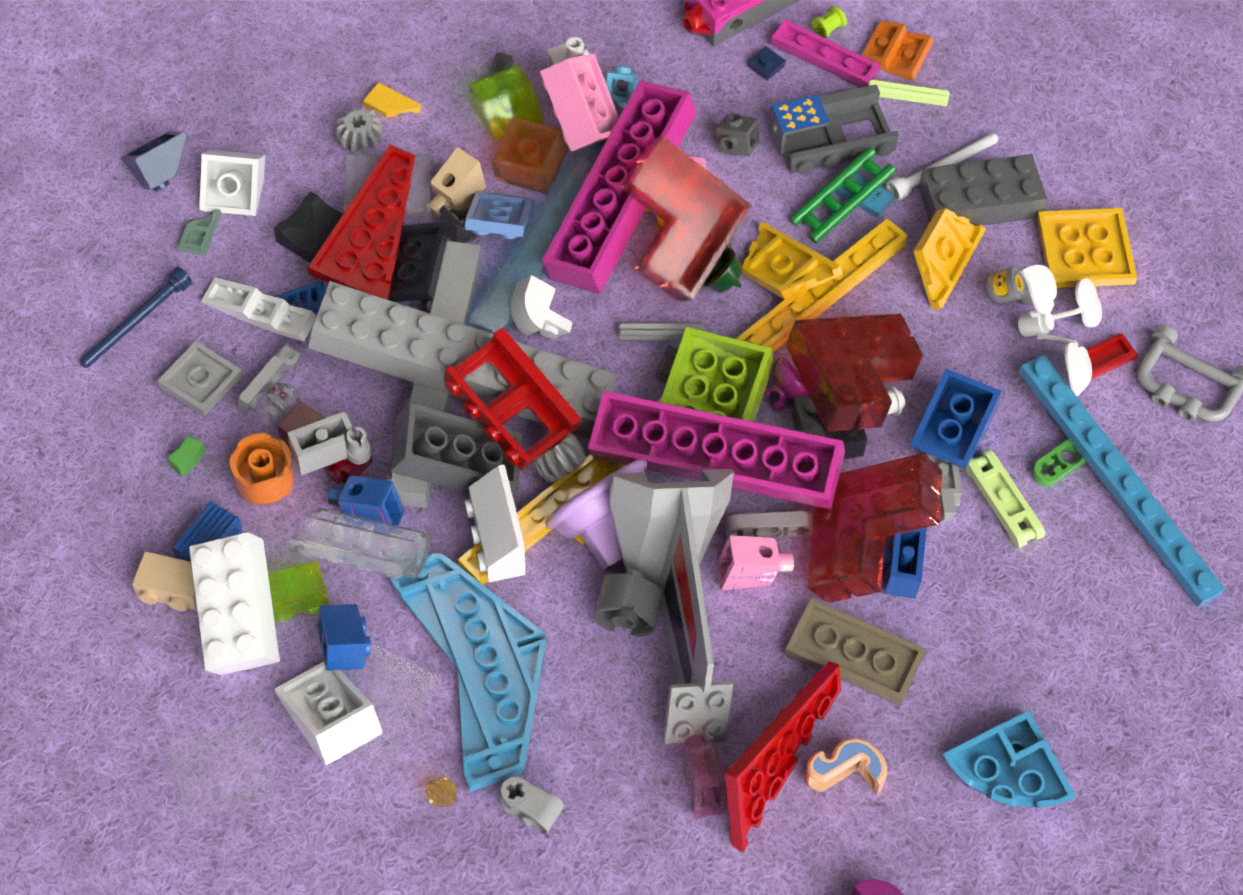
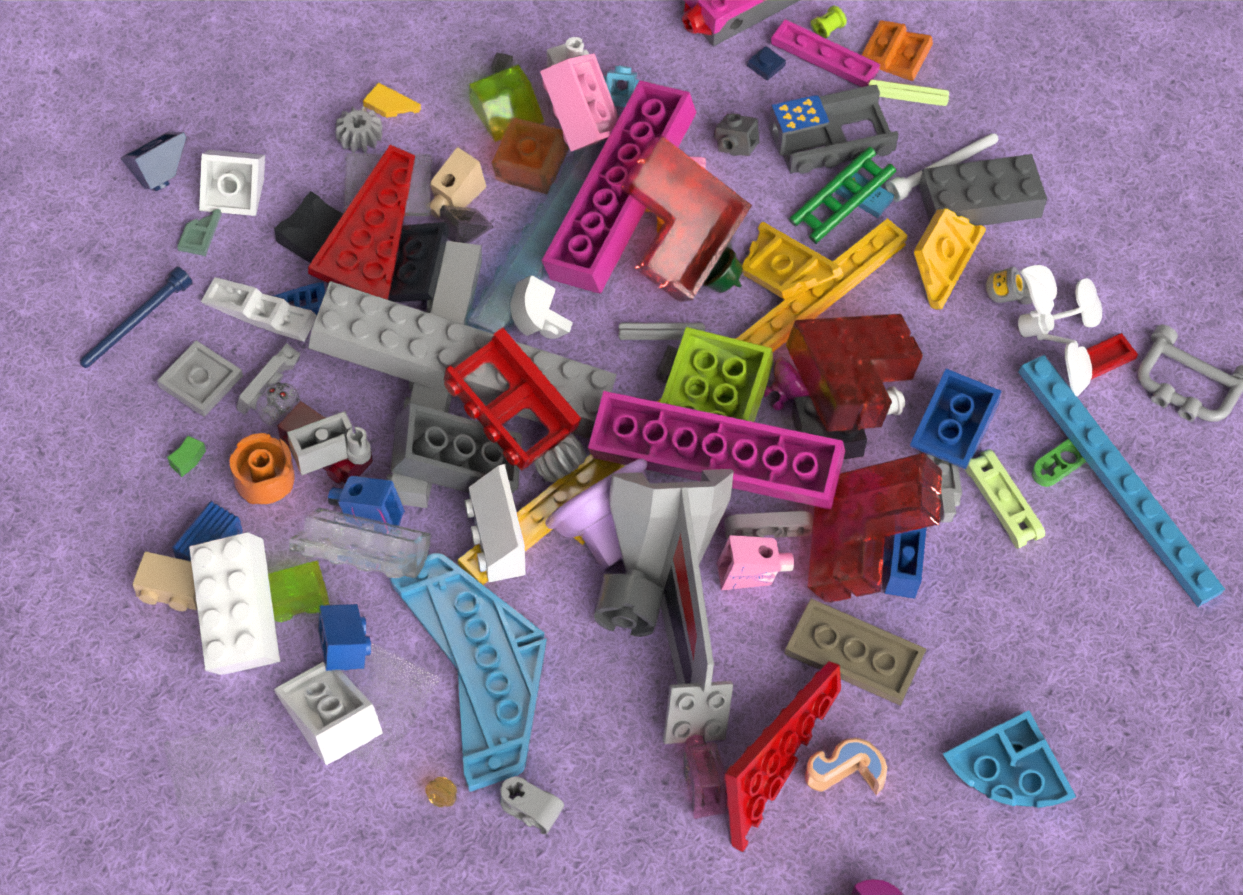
(498, 214): medium blue plate -> none
(1087, 246): yellow plate -> none

